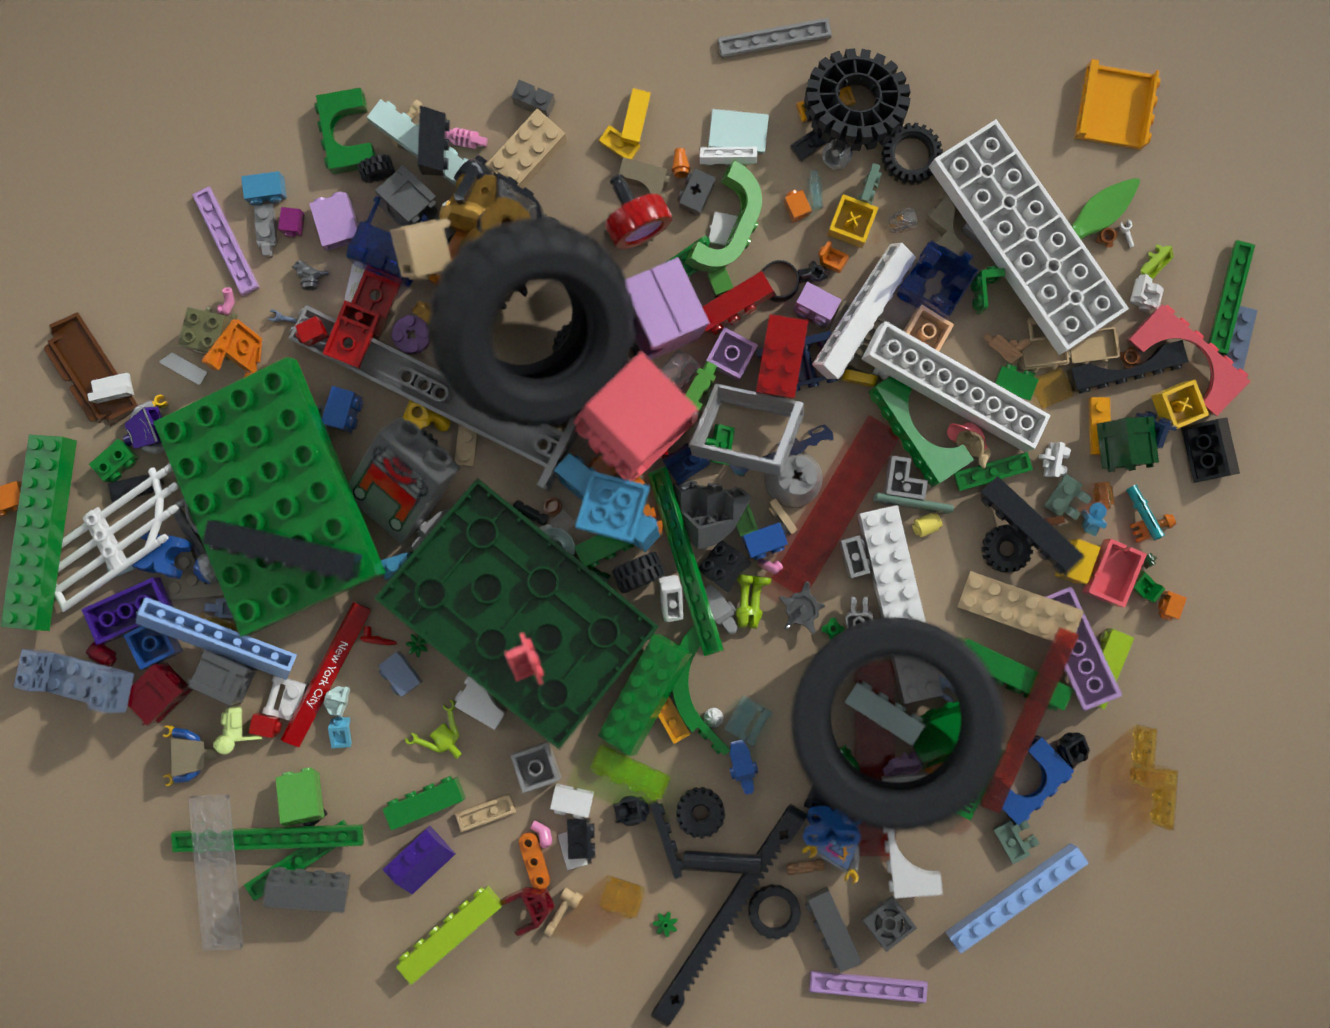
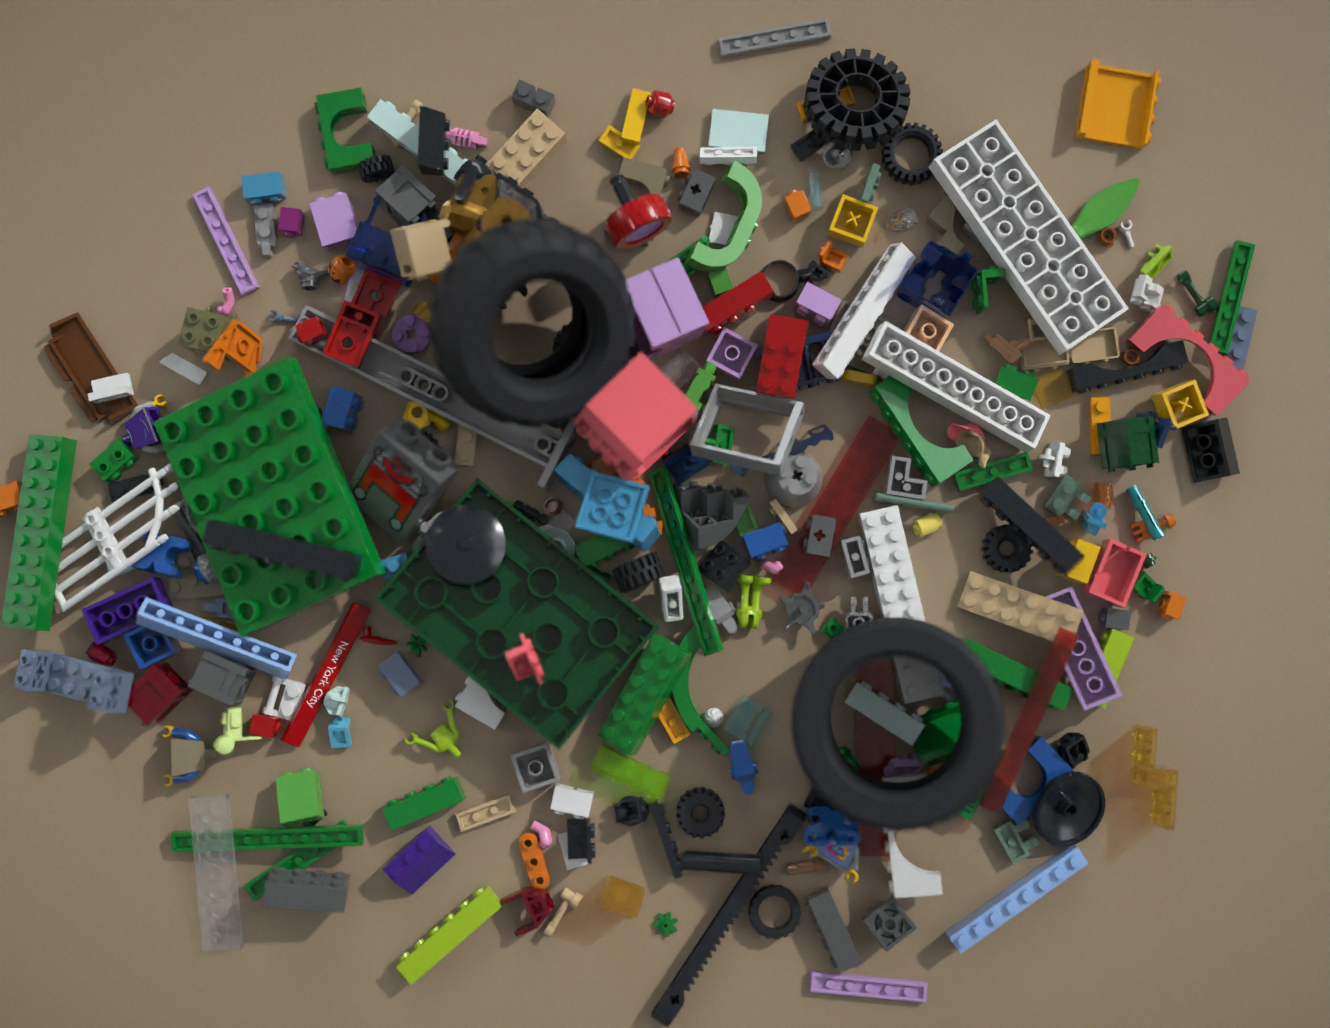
(340, 270): none -> orange head
(465, 544): none -> black dish
(660, 103): none -> red head
(826, 527): none -> dark grey brick
(1068, 808): none -> black dish
(1114, 618): none -> dark grey brick
(1204, 306): none -> dark green brick

